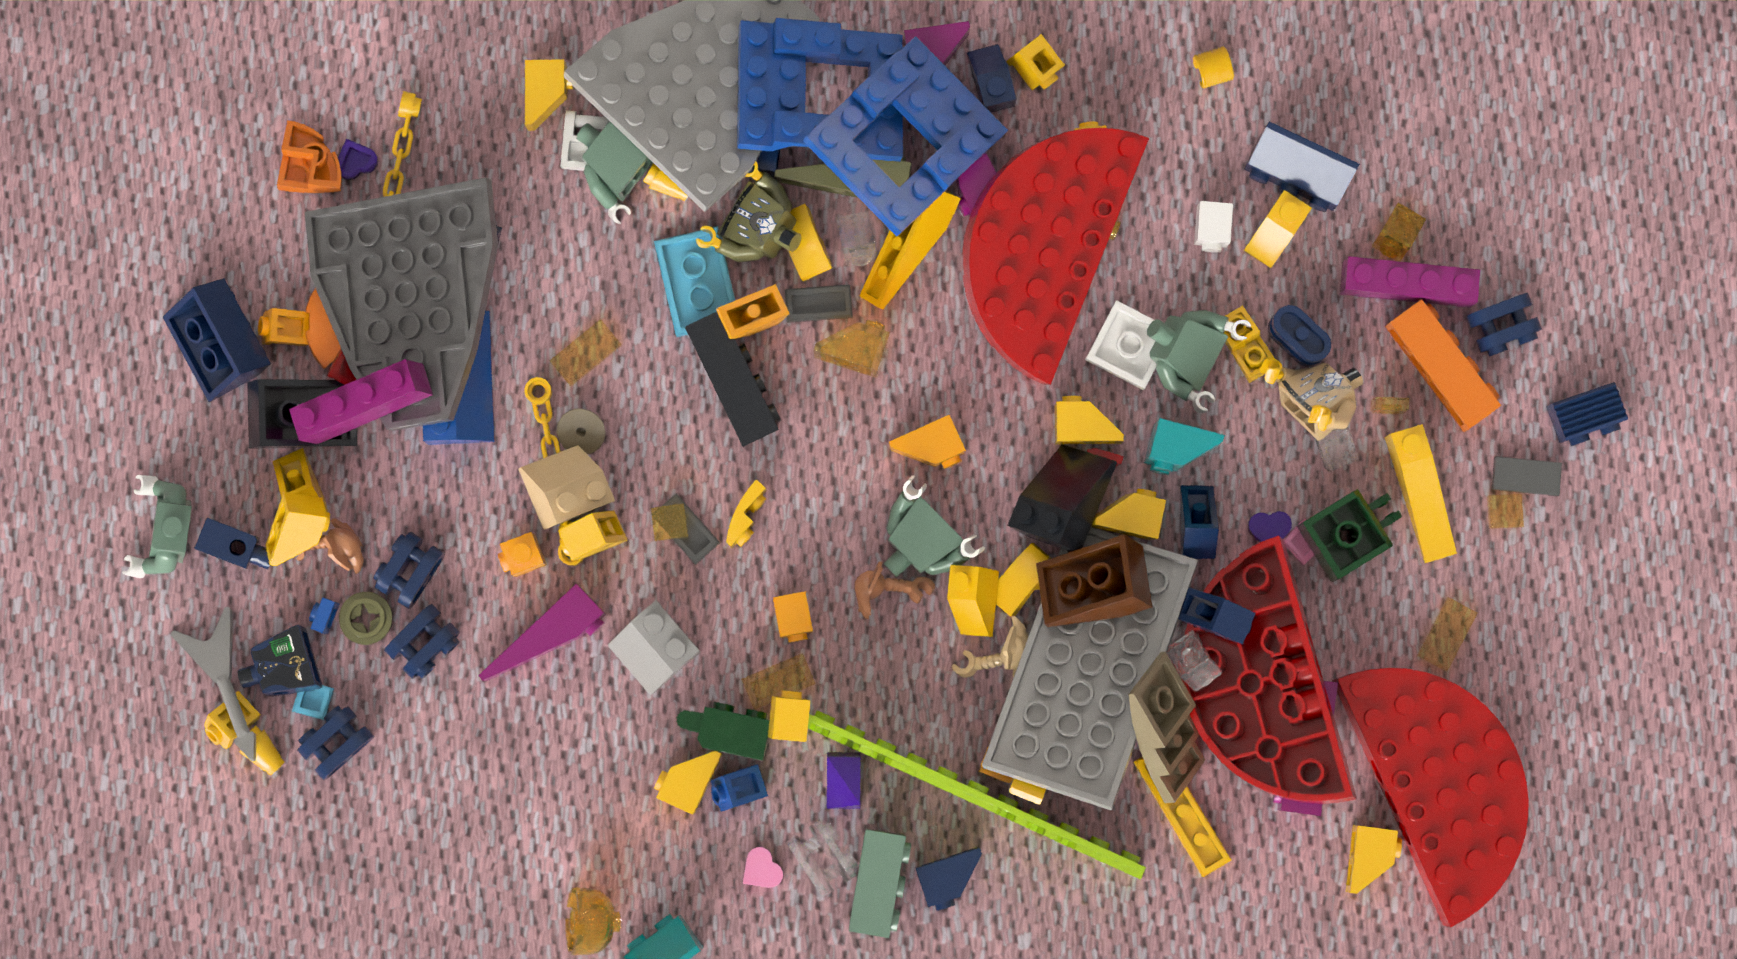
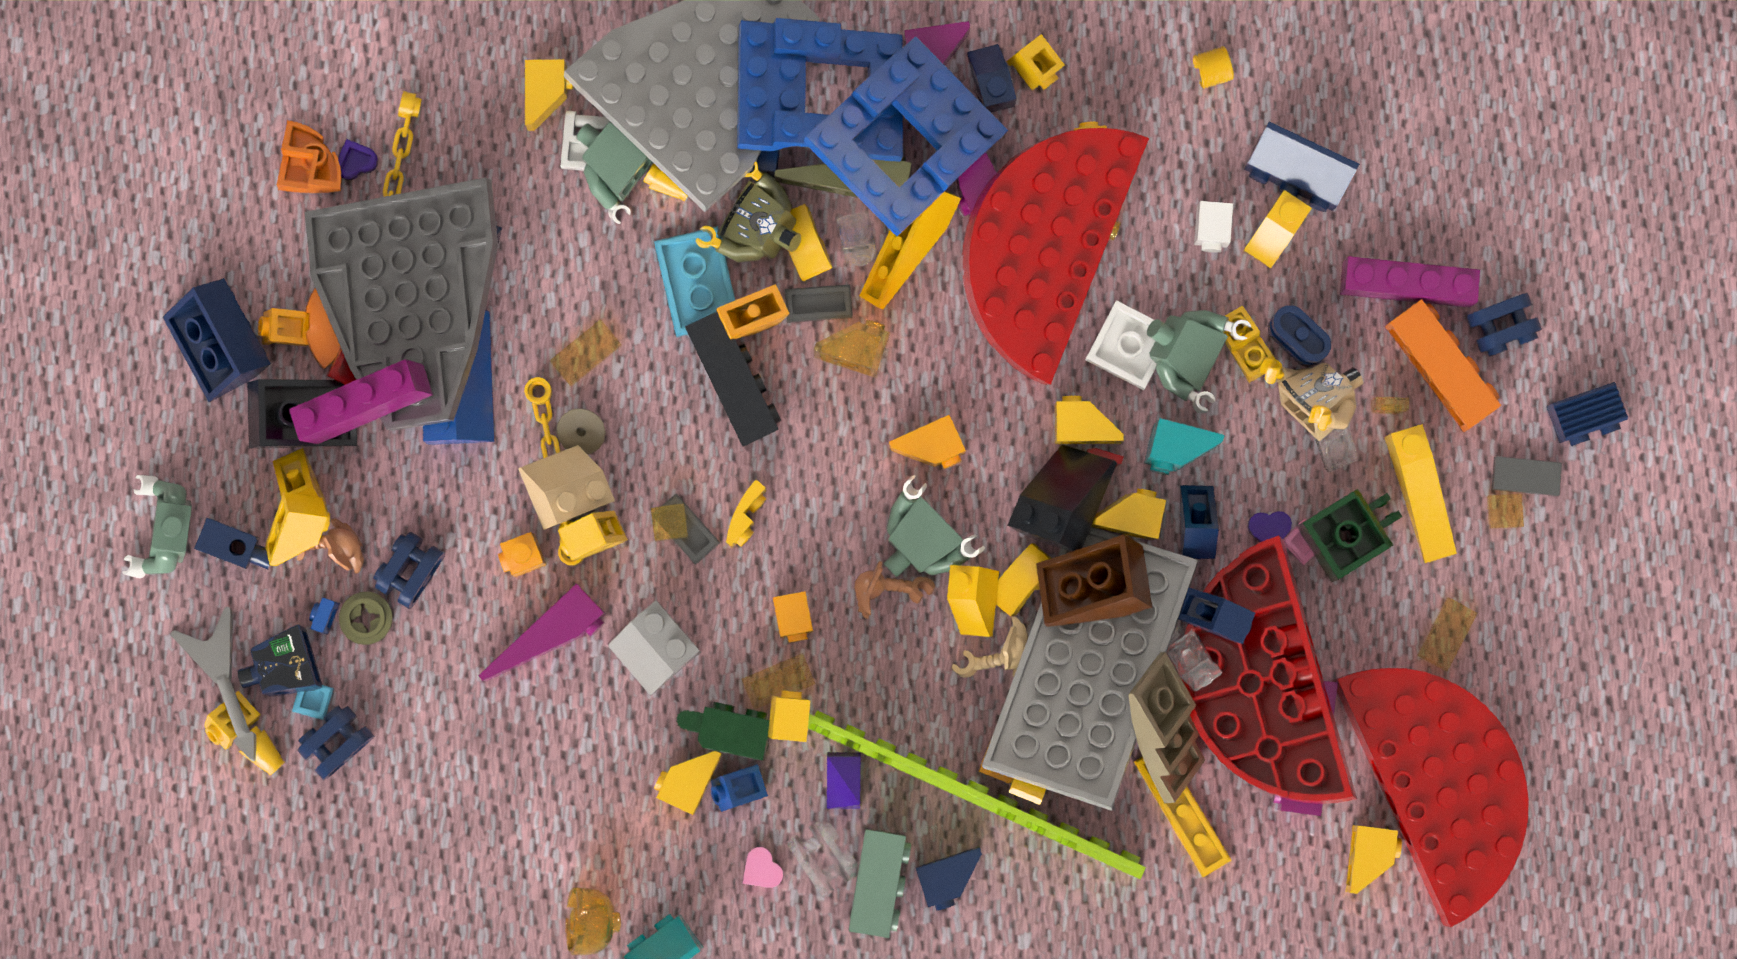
(421, 662): dark blue brick -> none
(1399, 232): clear yellow bracket -> none

